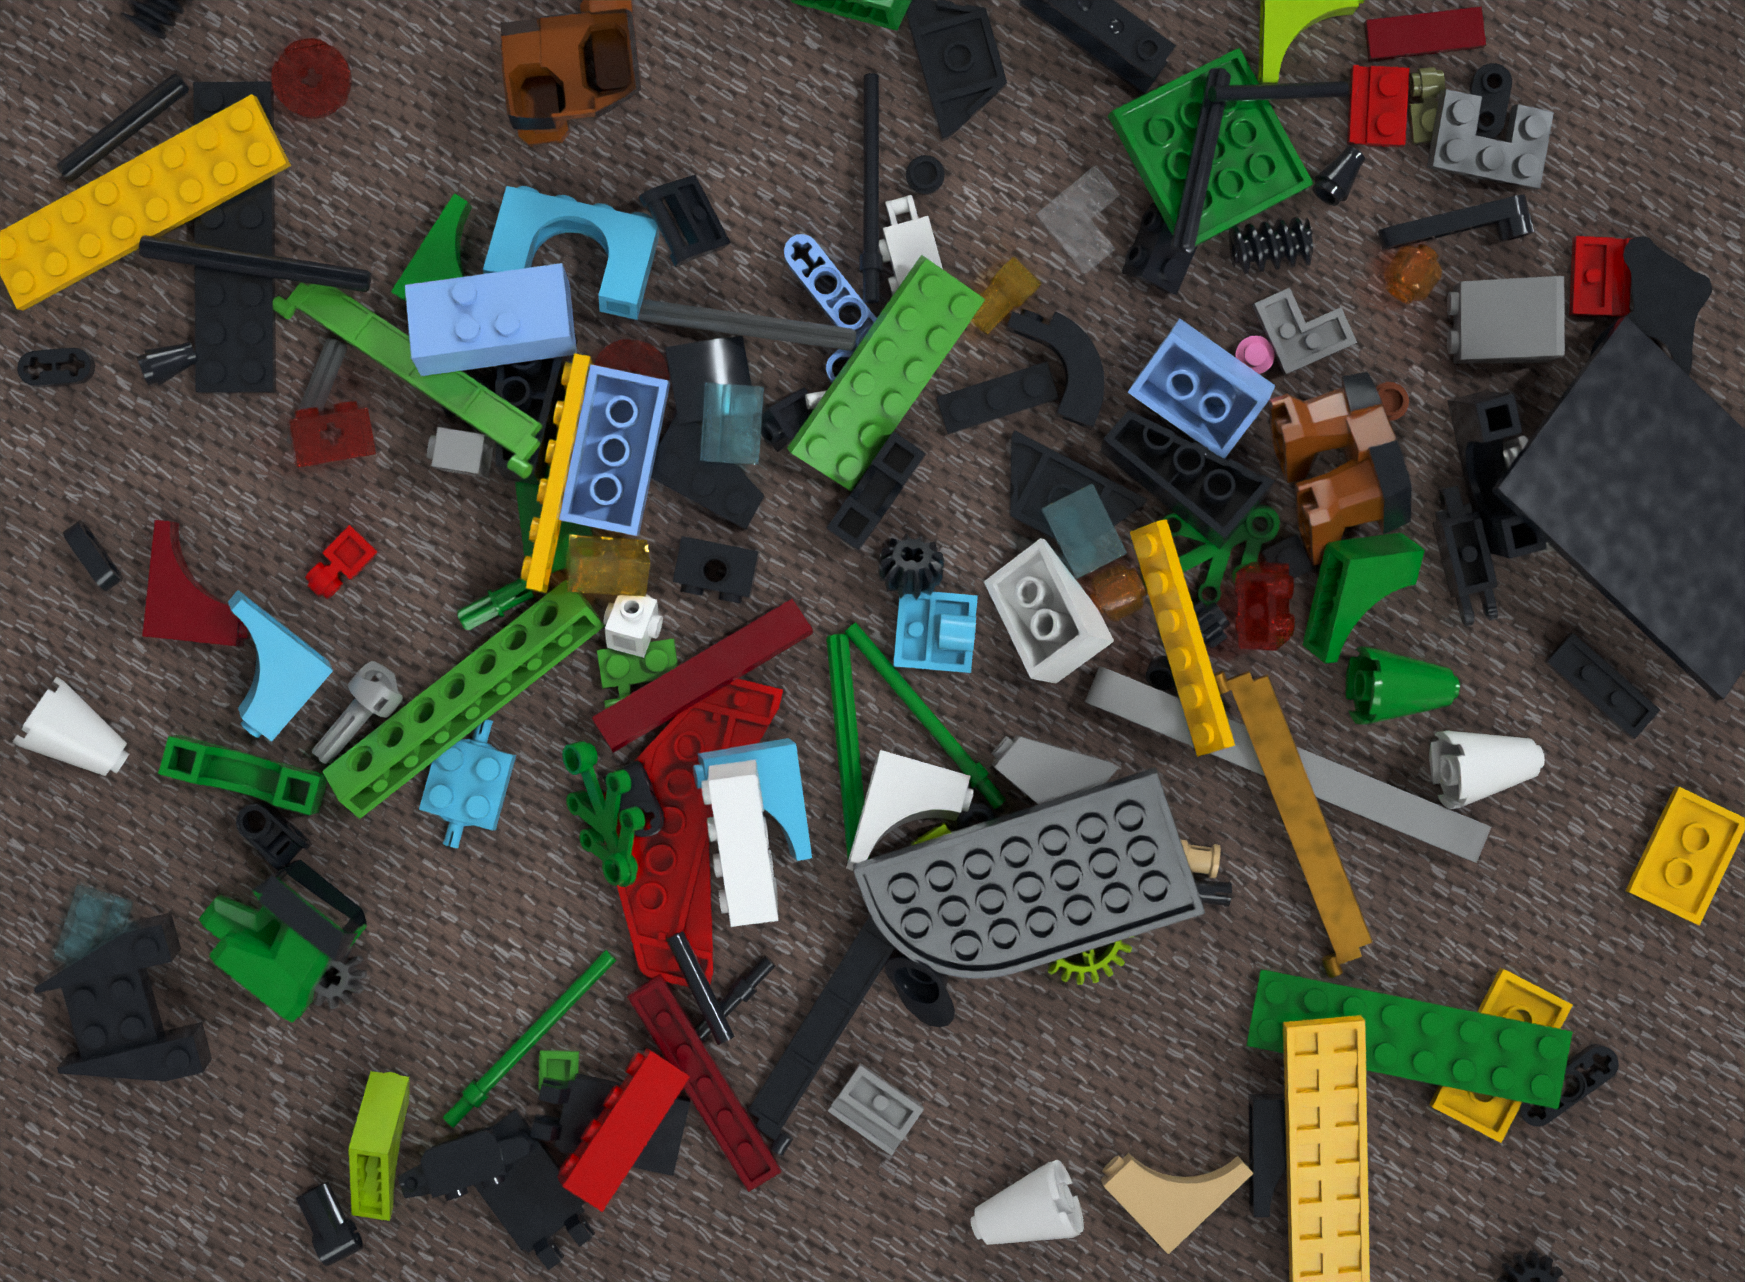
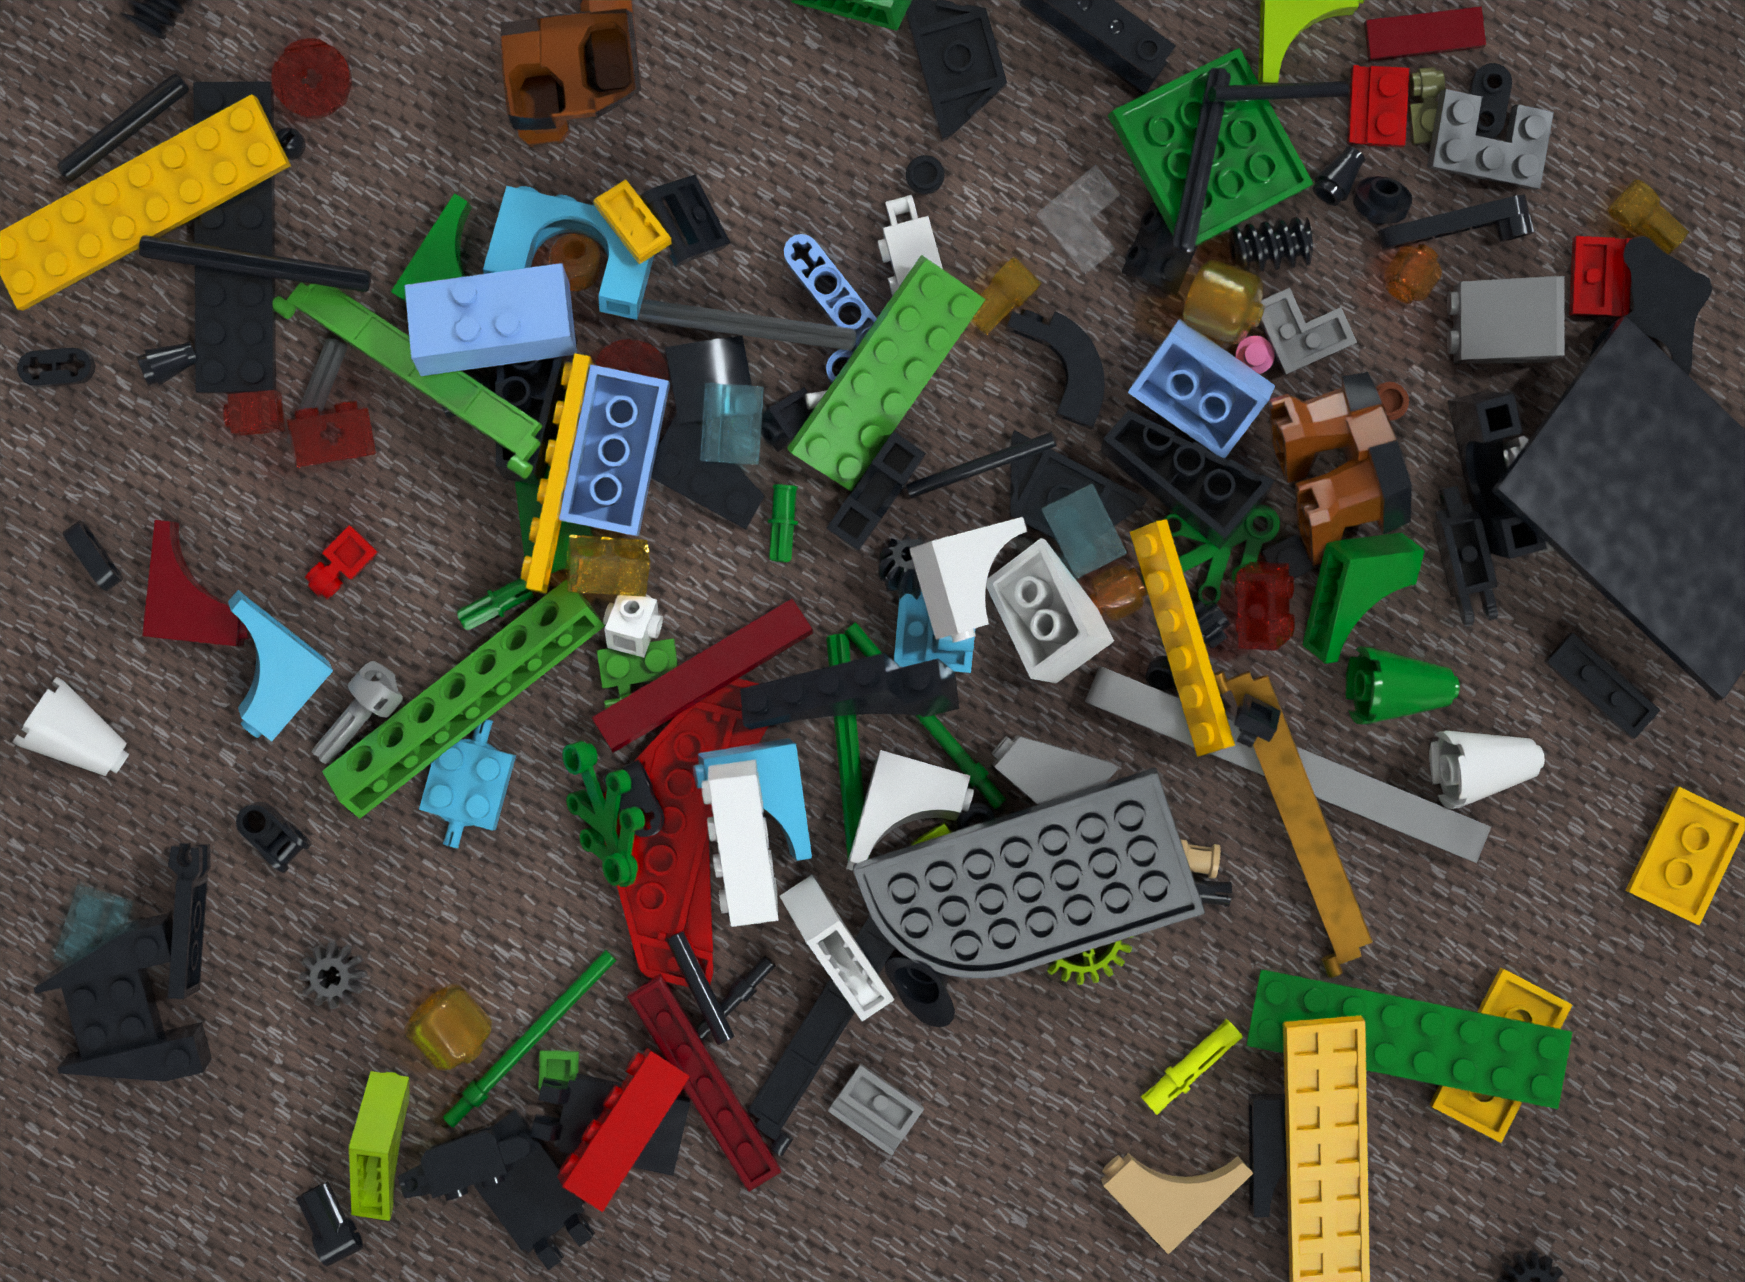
(188, 918): none -> black tile
(243, 773): green arch -> none
(254, 413): none -> clear red brick
(287, 943): green piece -> none
(295, 145): none -> black hinge
(449, 1028): none -> clear yellow head
(461, 452): light grey brick -> none
(579, 258): none -> clear orange head
(632, 221): none -> yellow plate
(697, 553): black brick -> none
(782, 522): none -> green axle
(836, 948): none -> white arch
(853, 688): none -> black arch
(871, 261): black bar -> none
(955, 576): none -> white arch
(981, 464): none -> black bar
(997, 398): black plate -> none
(1031, 1209): white cone -> none
(1191, 1067): none -> neon yellow pin
(1224, 302): none -> clear yellow head
(1255, 720): none -> black tile
(1382, 200): none -> black plate
(1597, 1077): black beam -> none
(1641, 212): none -> clear yellow piece

